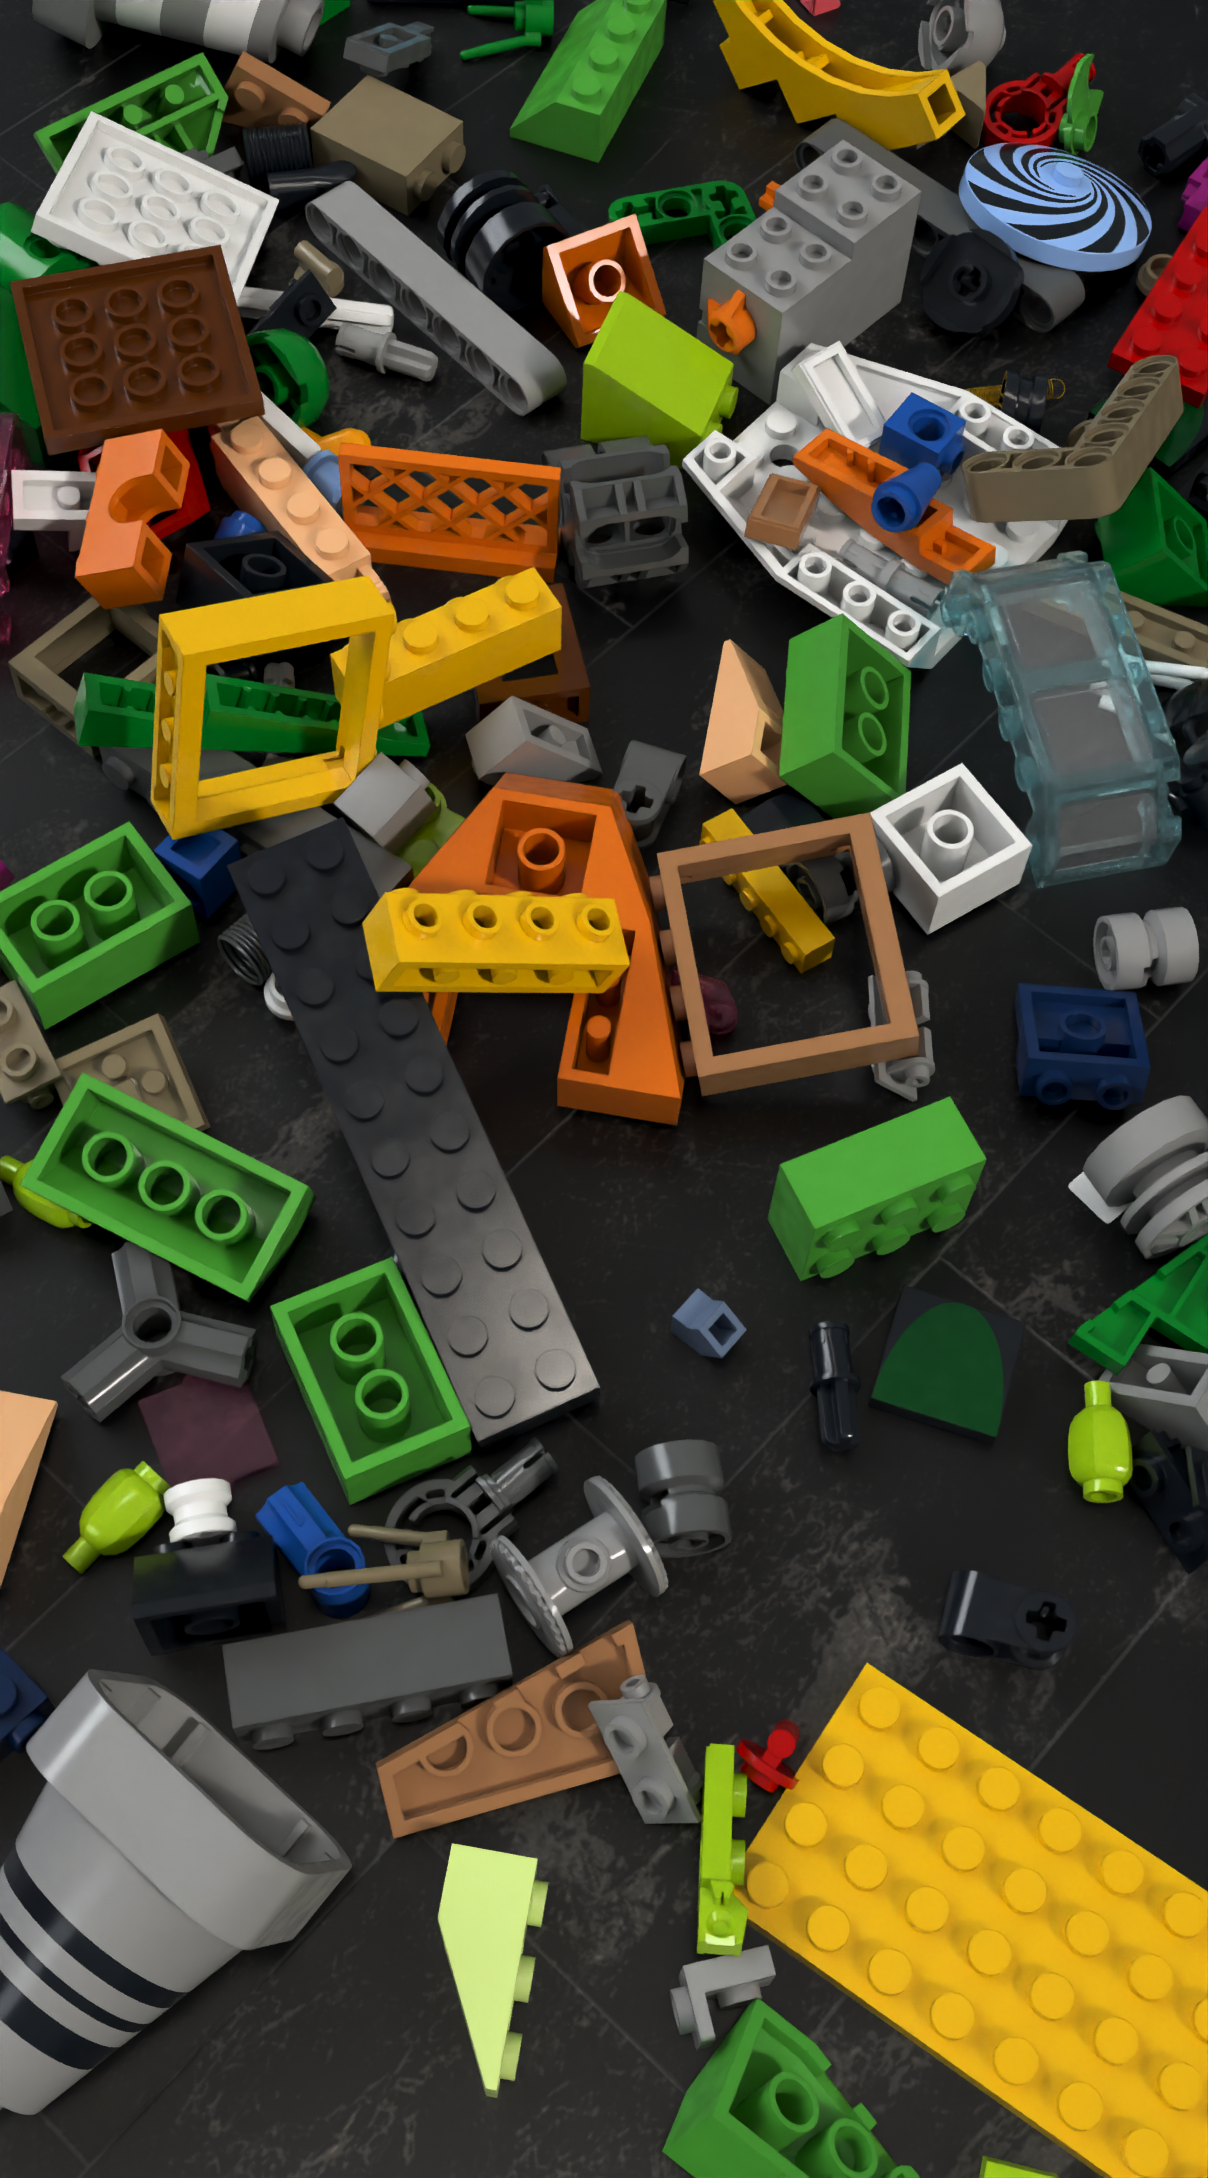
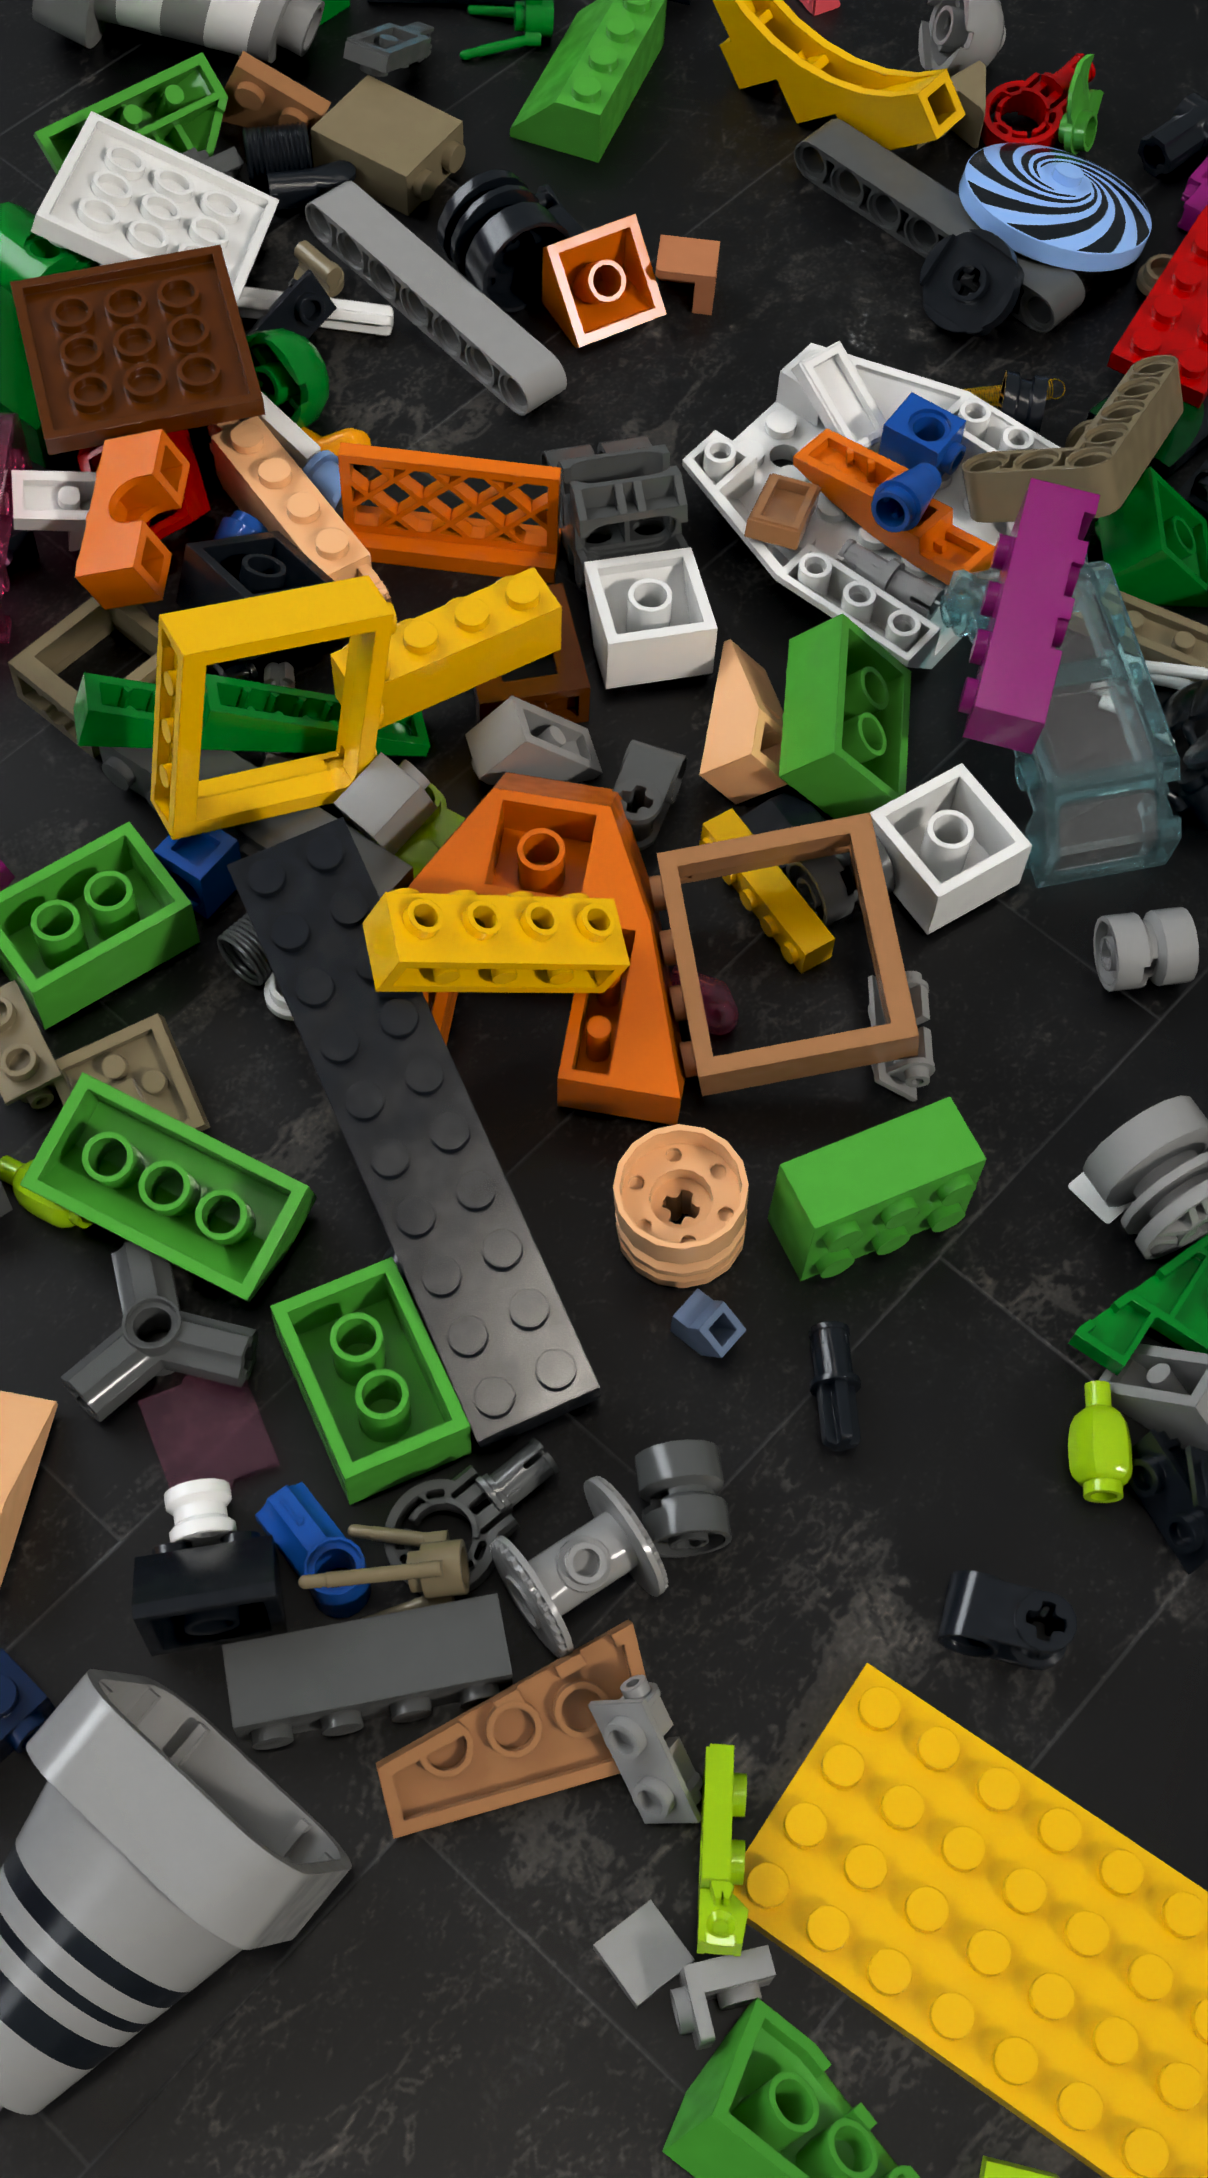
(118, 1515): lime plant -> none
(385, 352): light grey axle -> none
(483, 1929): yellowish green slope -> none
(643, 1954): none -> light grey tile
(650, 618): none -> white slope
(653, 382): lime slope -> none
(676, 1174): none -> light nougat wheel
(691, 263): none -> nougat panel
(701, 202): green beam -> none
(765, 1765): red plate -> none
(809, 267): light grey piece -> none
(947, 1364): dark green tile -> none
(1027, 616): none -> magenta wedge
(1080, 1045): dark blue plate -> none

